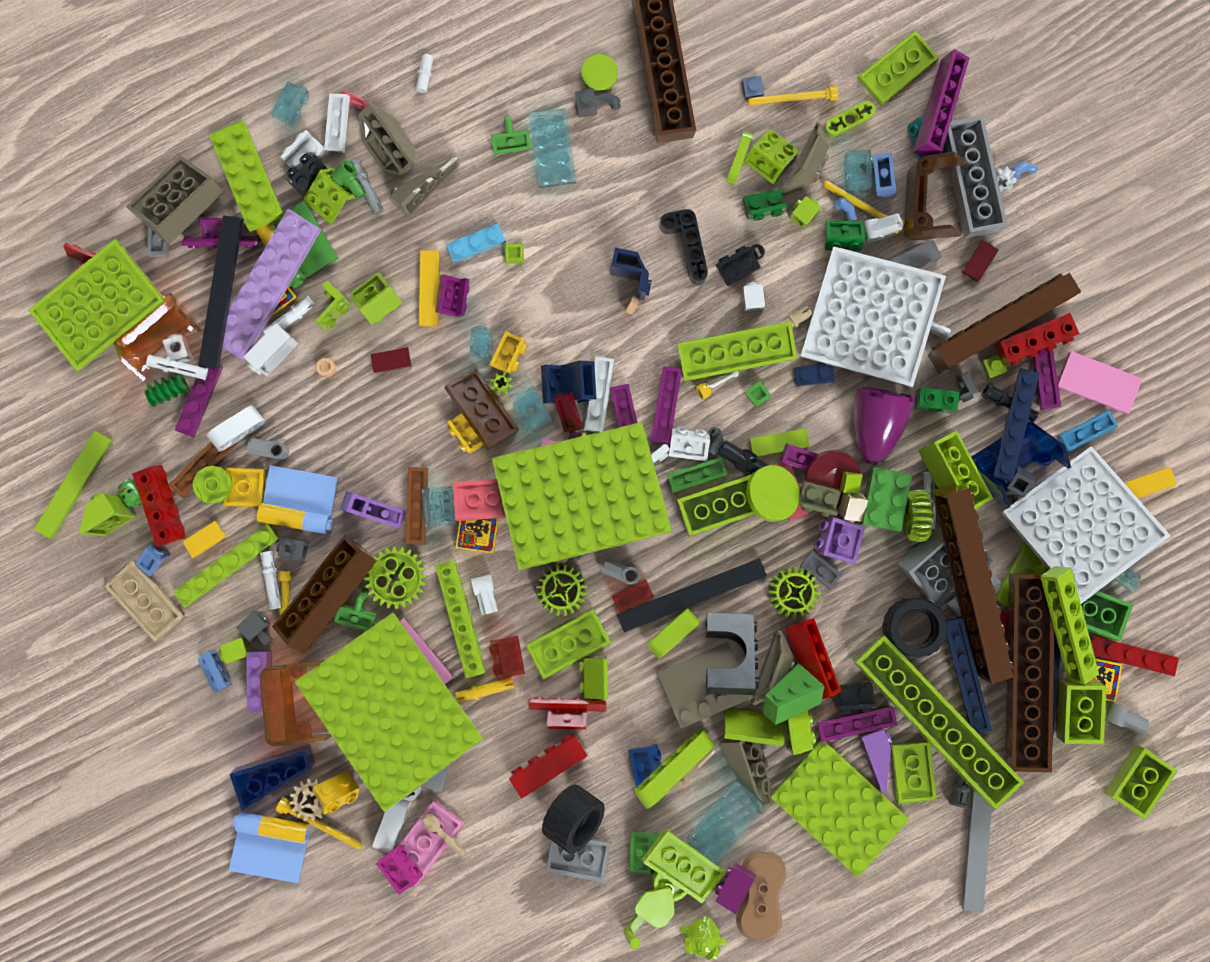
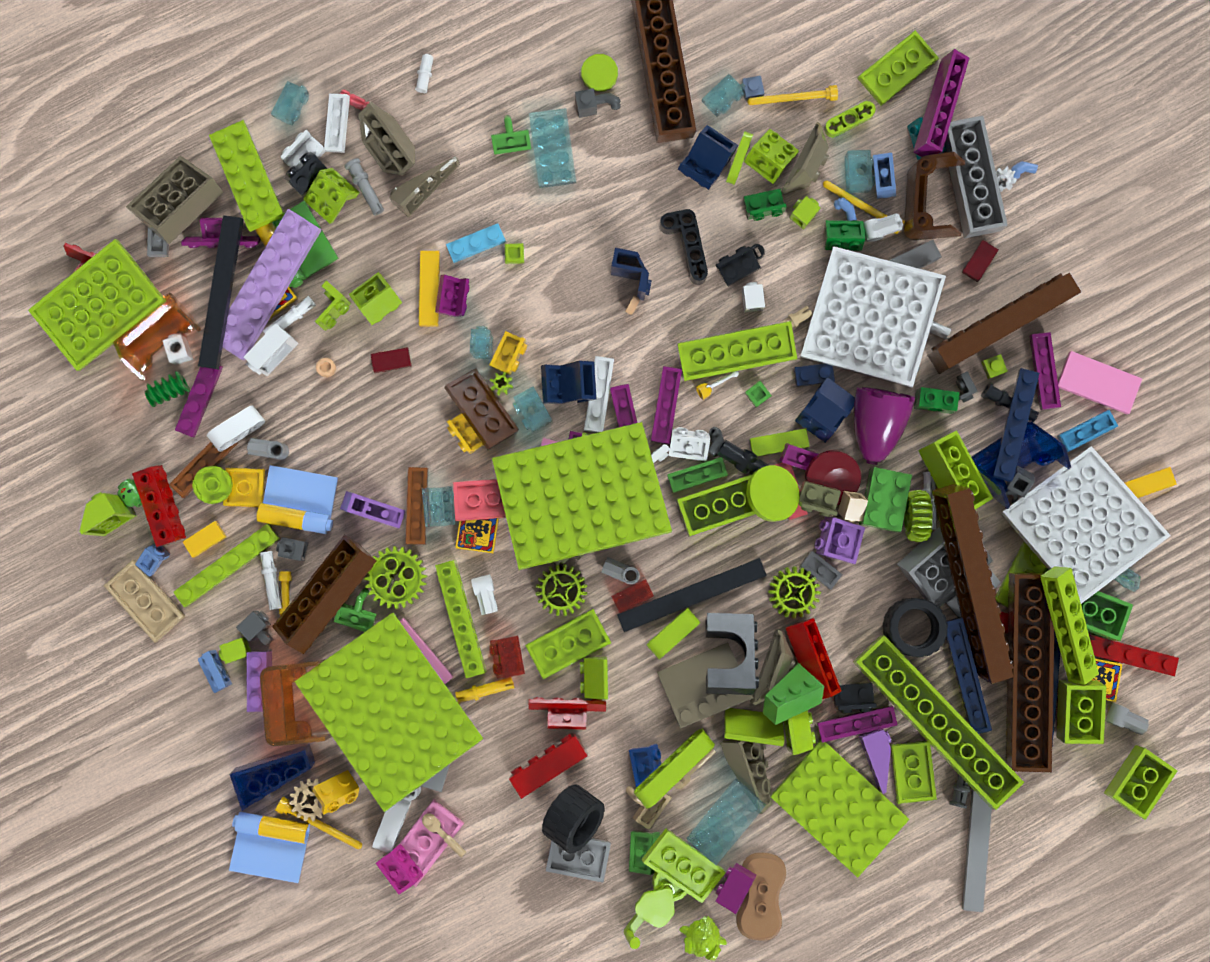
(73, 484): lime tile -> none
(167, 365): white pin -> none
(345, 176): bright green pin -> none
(568, 412): dark red tile -> none
(648, 816): none -> tan plate
(708, 157): none -> dark blue piece
(723, 95): none -> clear light blue bracket
(826, 410): none -> dark blue piece
(850, 482): lime slope -> none
(1036, 339): red brick -> none

